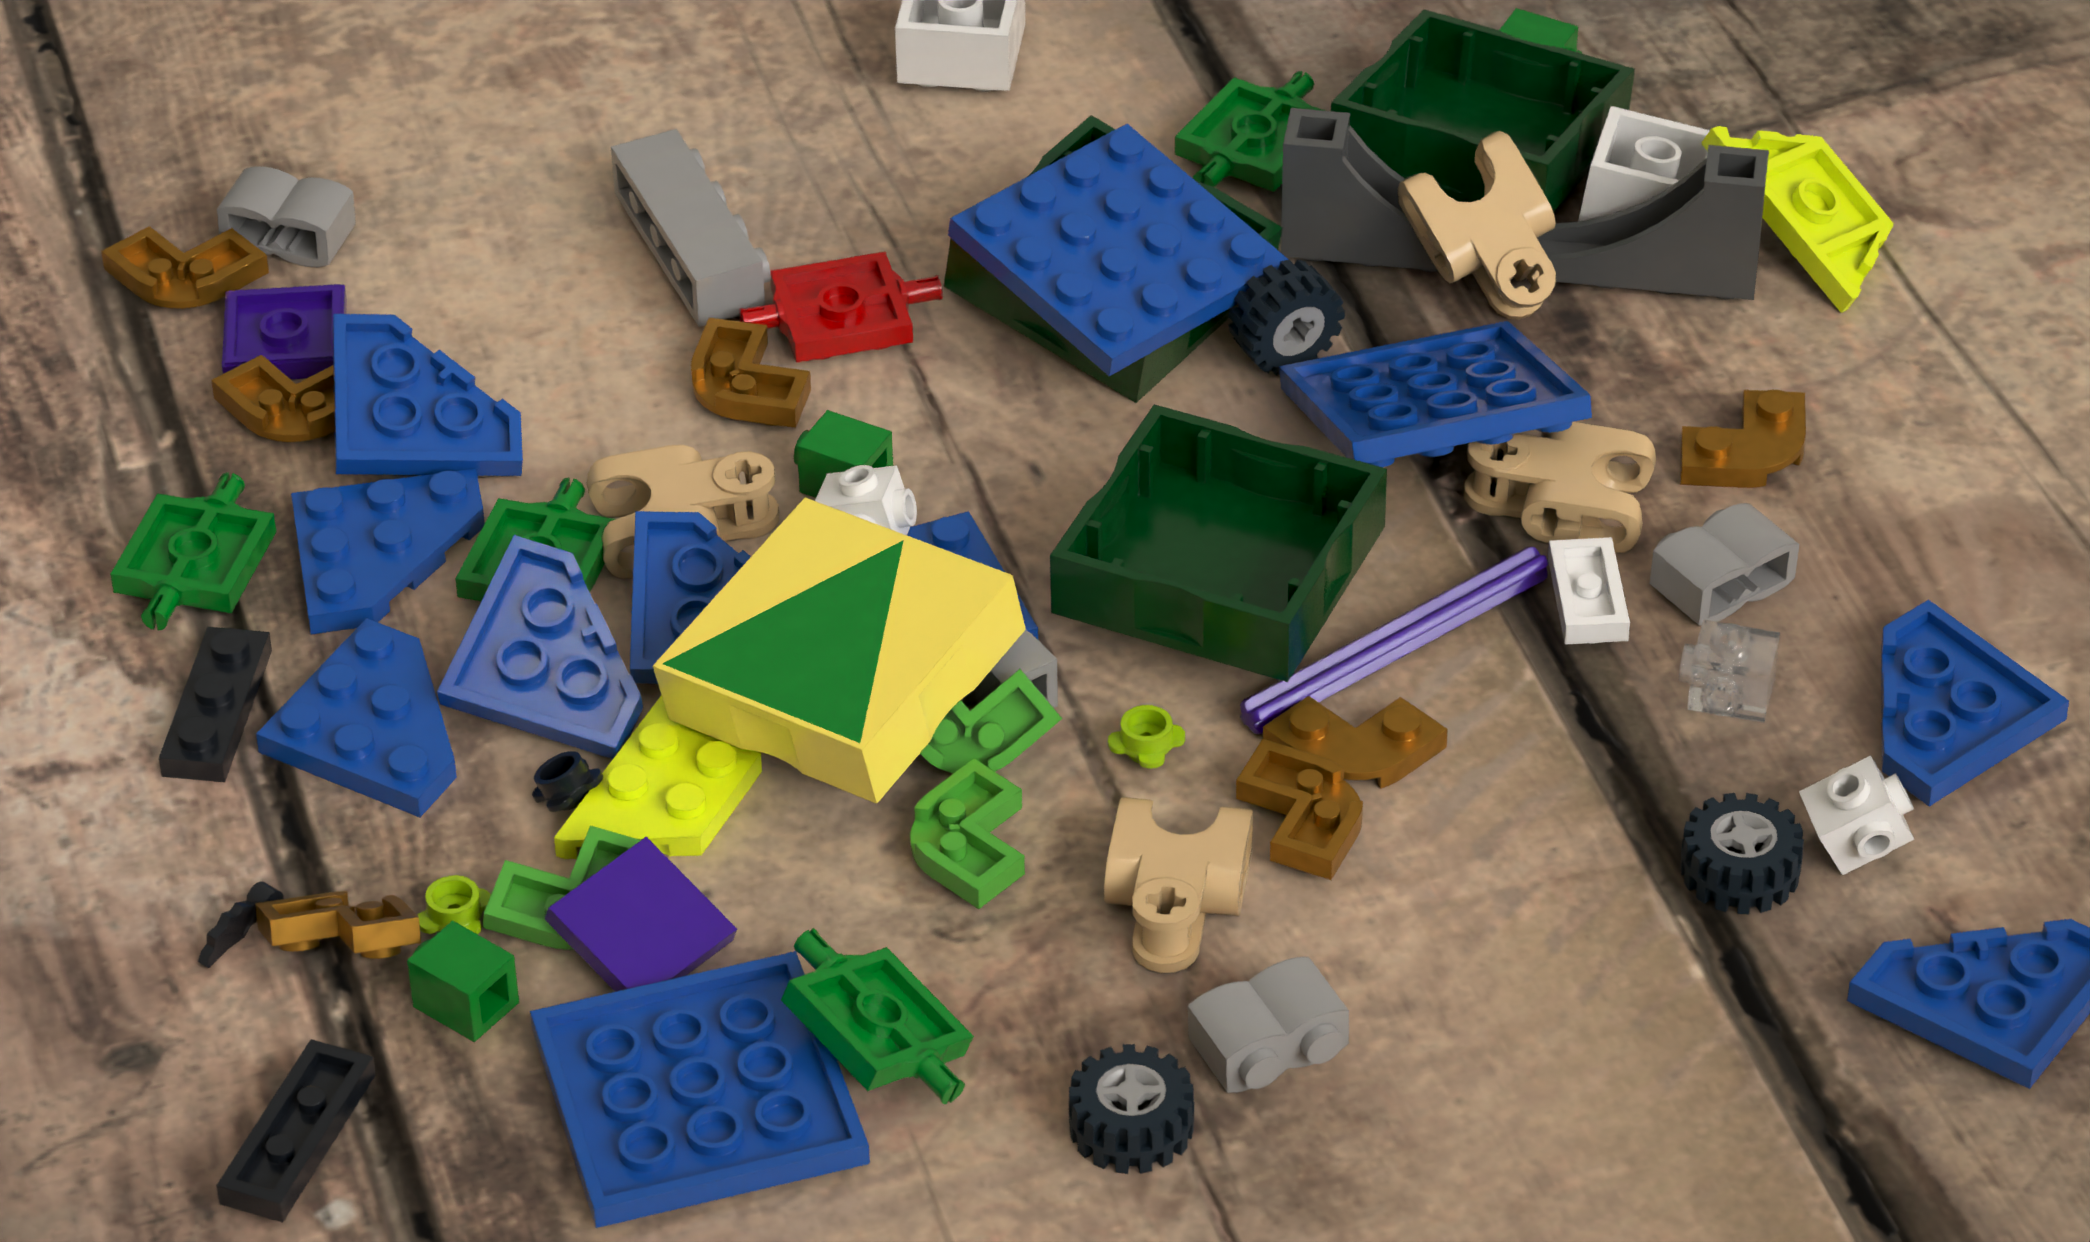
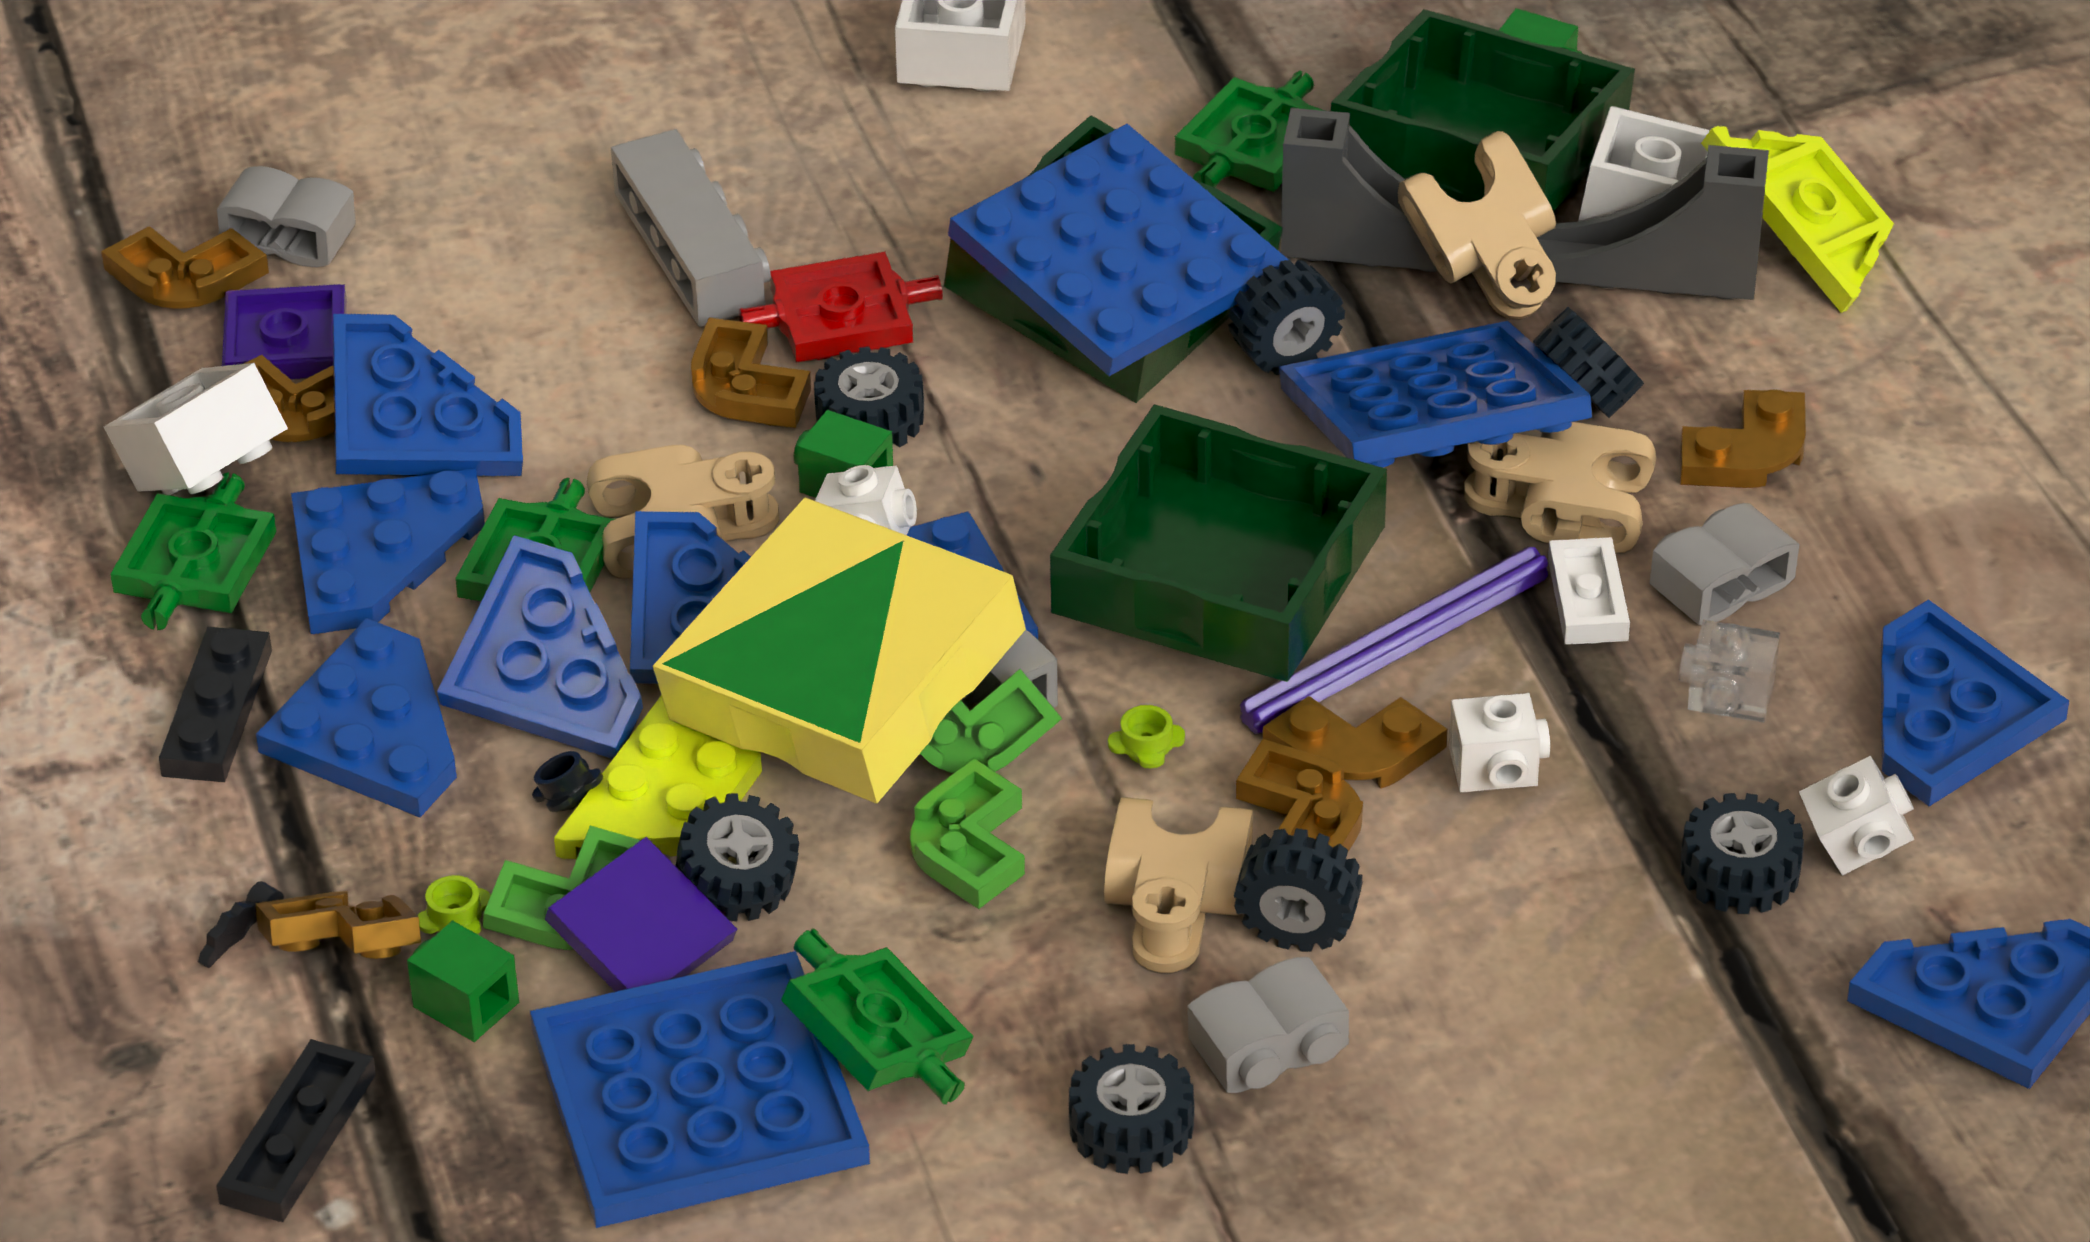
(197, 429): none -> white brick
(757, 839): none -> black wheel
(873, 390): none -> black wheel
(1298, 889): none -> black wheel
(1497, 742): none -> white brick
(1589, 361): none -> black wheel

